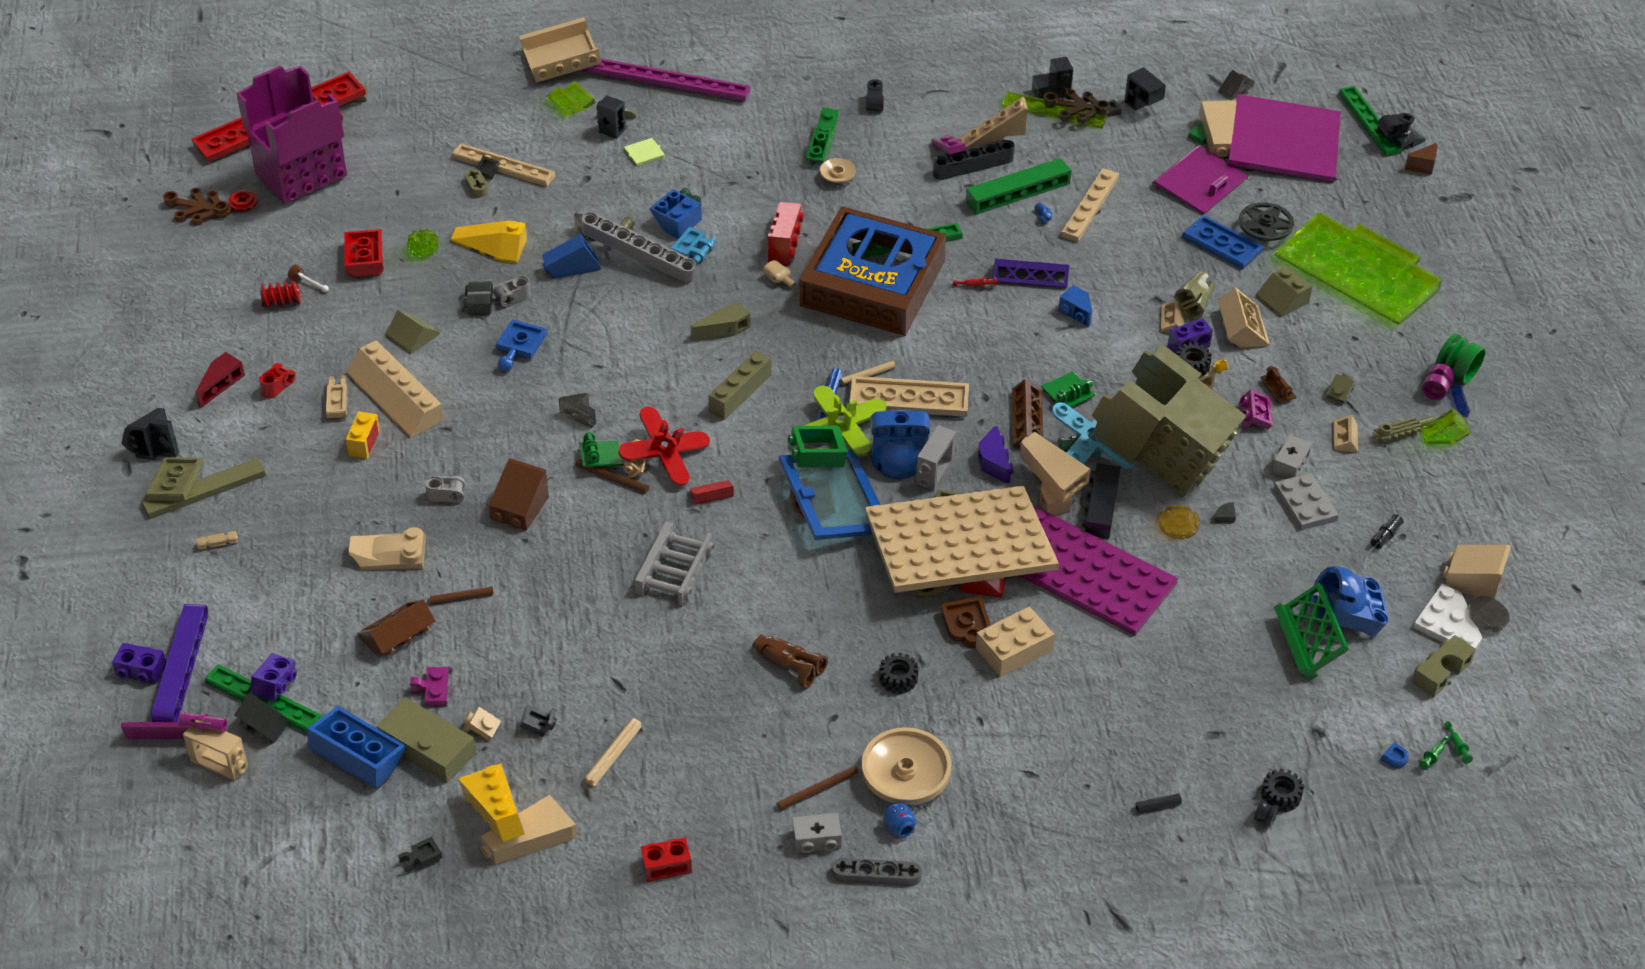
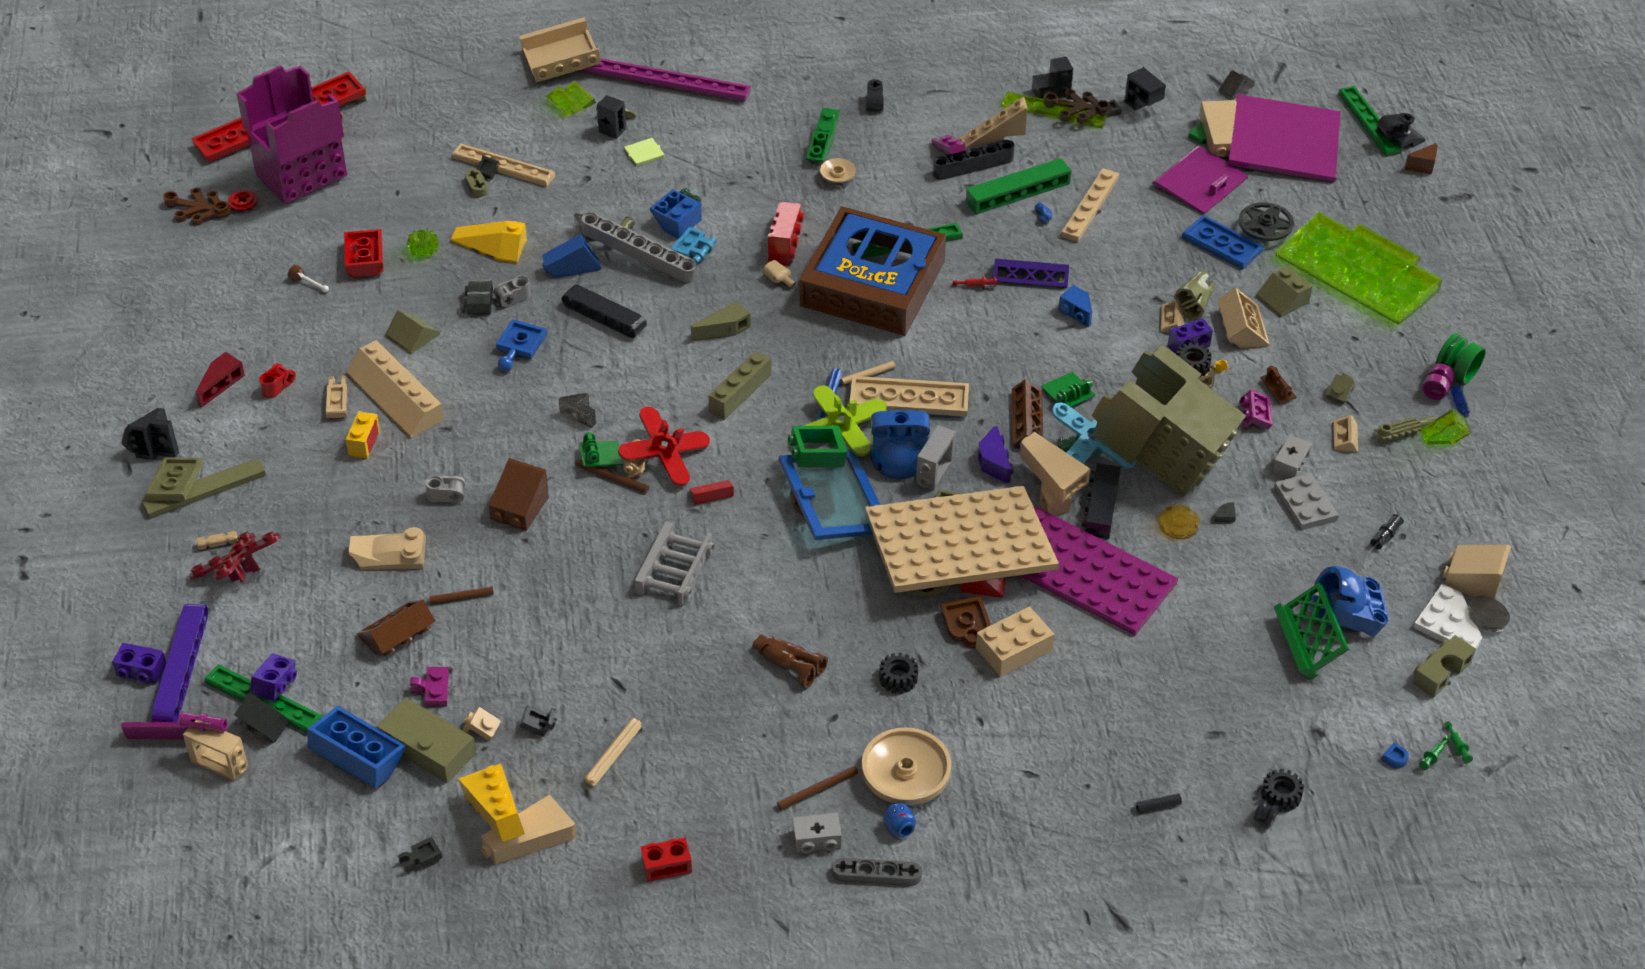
(240, 553): none -> dark red piece
(280, 293): red piece -> none
(604, 311): none -> black beam

